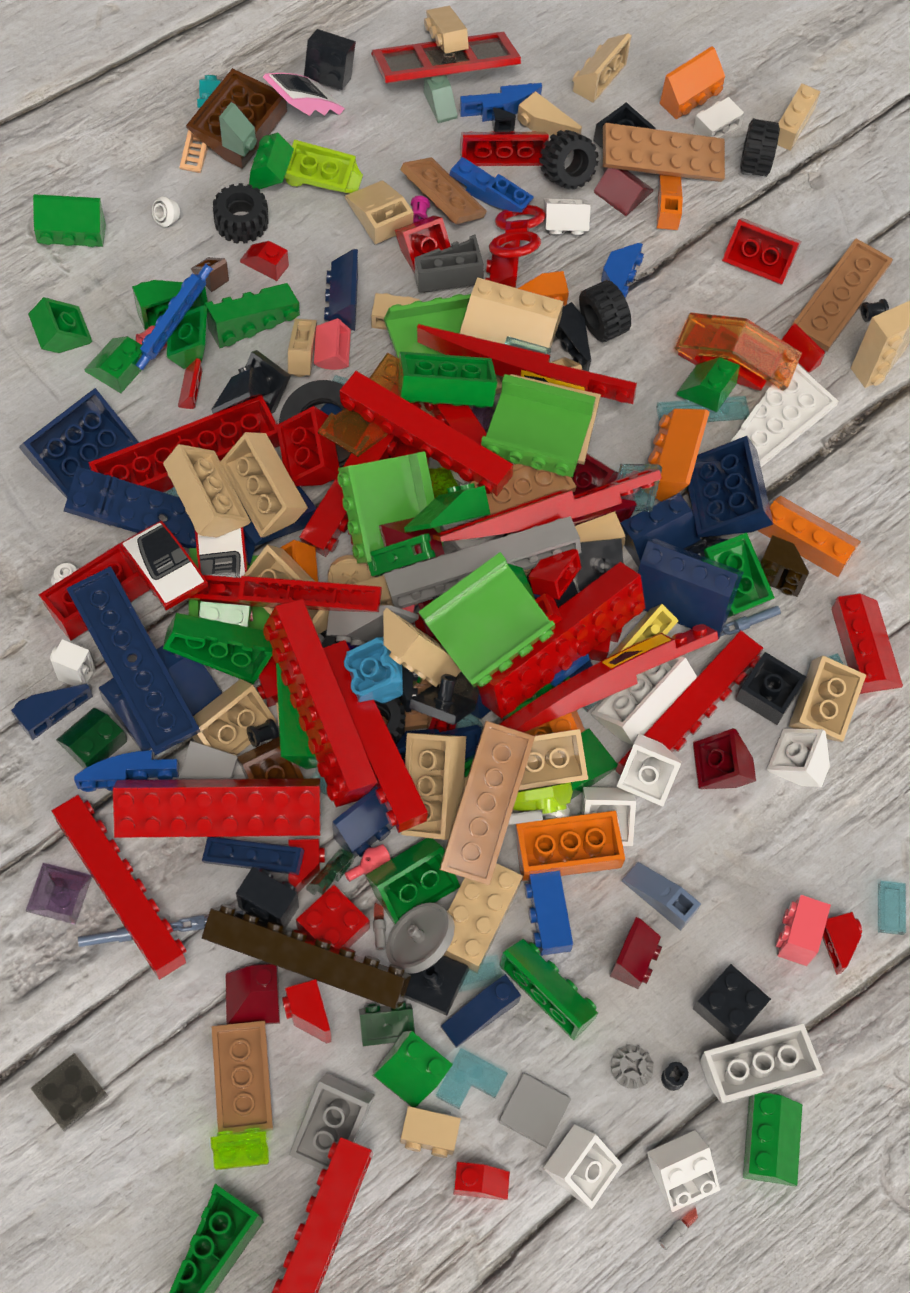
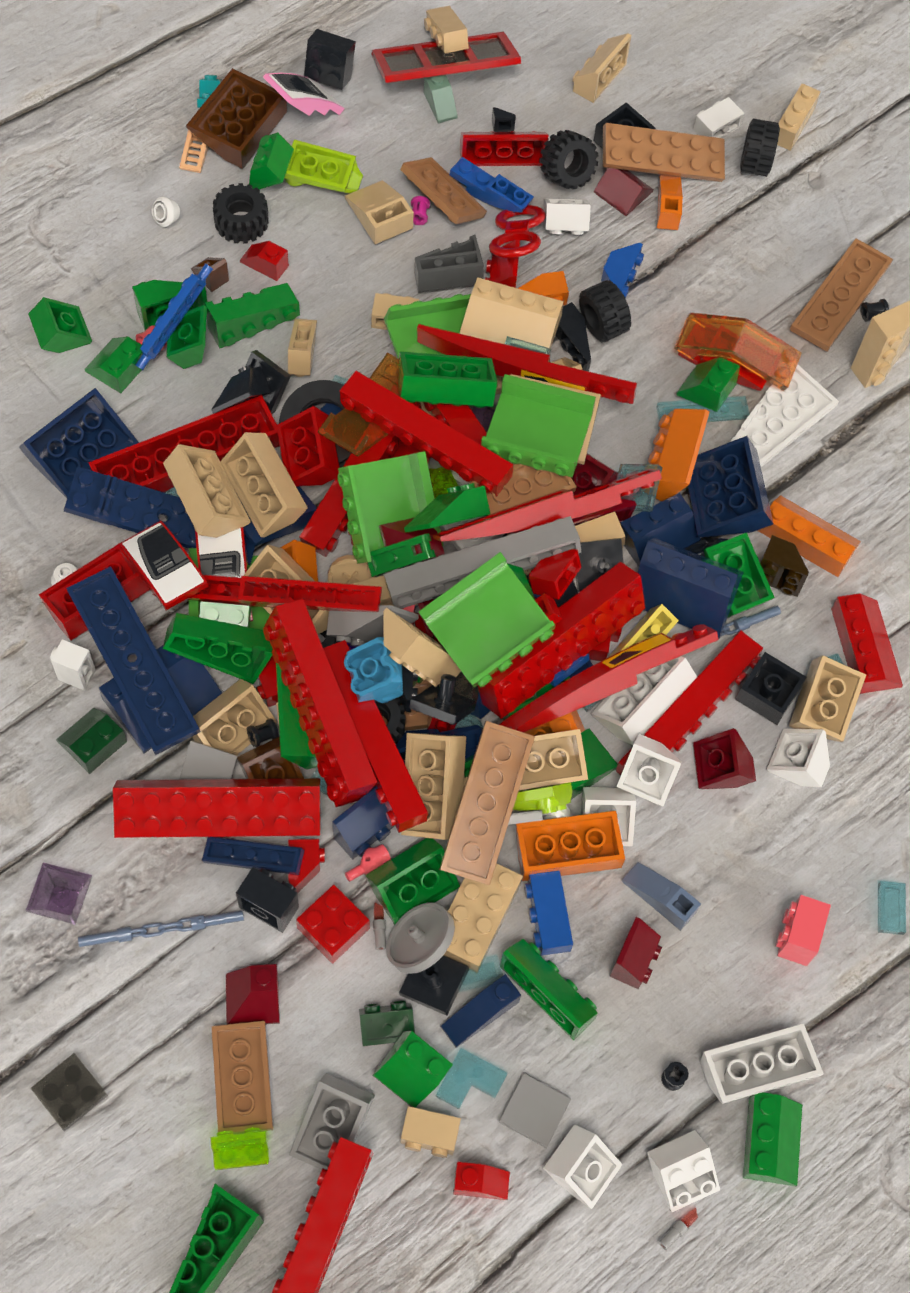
(46, 709): dark blue slope -> none
(68, 220): green slope -> none
(119, 886): red brick -> none
(126, 766): blue slope -> none
(190, 385): red slope -> none
(236, 131): sand green slope -> none
(306, 956): dark brown brick -> none
(306, 1009): red slope -> none
(331, 871): slope -> none
(332, 345): coral brick -> none
(343, 289): dark blue slope -> none
(422, 238): red slope -> none
(507, 100): blue slope -> none
(543, 116): tan slope -> none
(632, 1079): light grey gear -> none
(692, 83): orange slope -> none
(731, 1003): black brick -> none
(761, 250): red slope -> none
(811, 353): red slope -> none
(841, 939): red slope -> none

